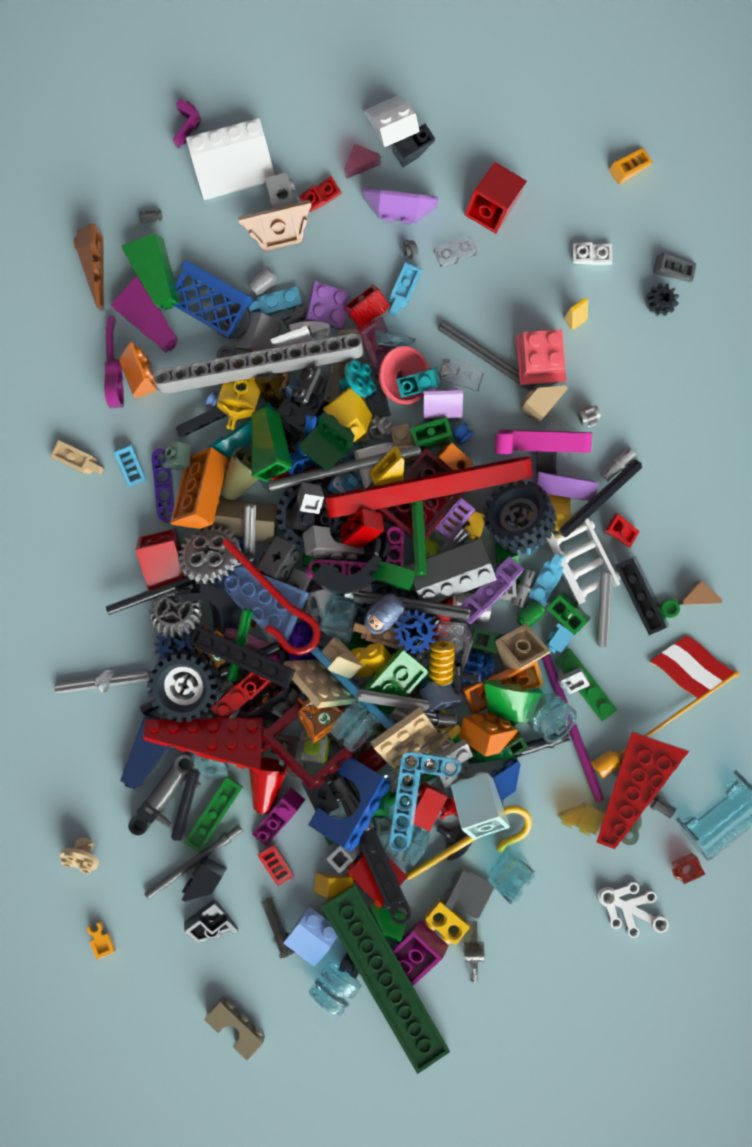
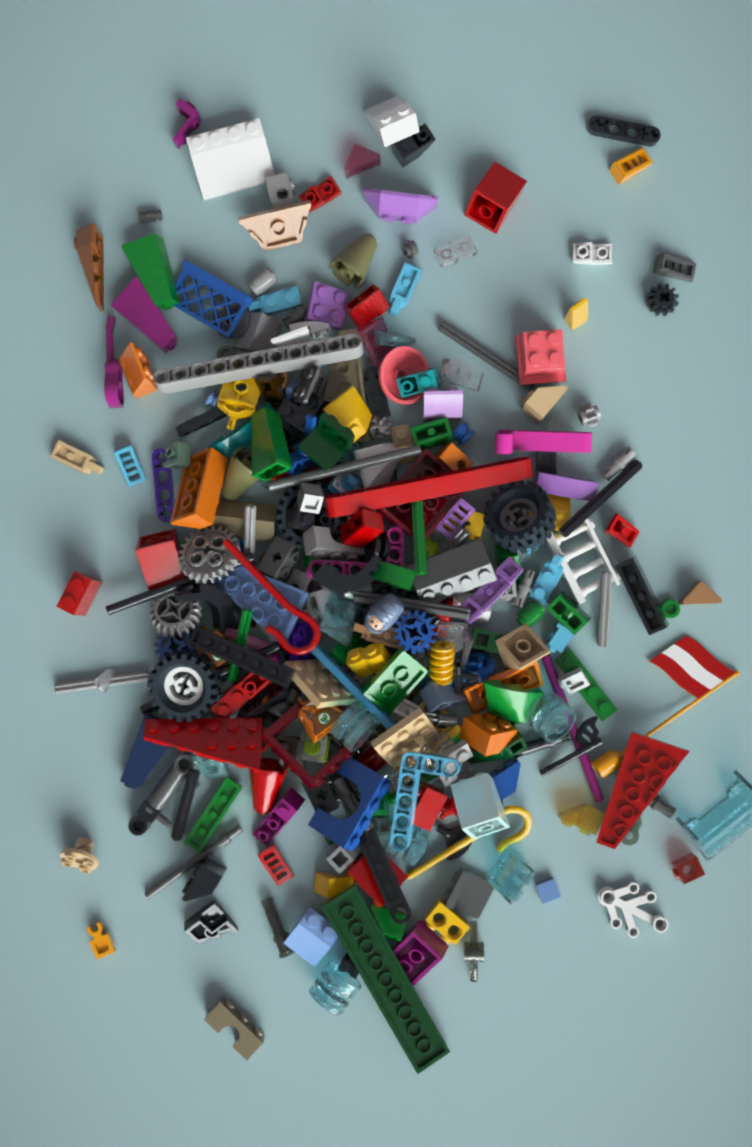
(79, 594): none -> red brick
(342, 659): tan slope -> none
(353, 262): none -> olive cone
(358, 378): teal plate -> none
(389, 468): yellow slope -> none
(392, 700): light grey axle -> none
(547, 890): none -> medium blue tile
(587, 747): none -> black piece
(623, 134): none -> black beam

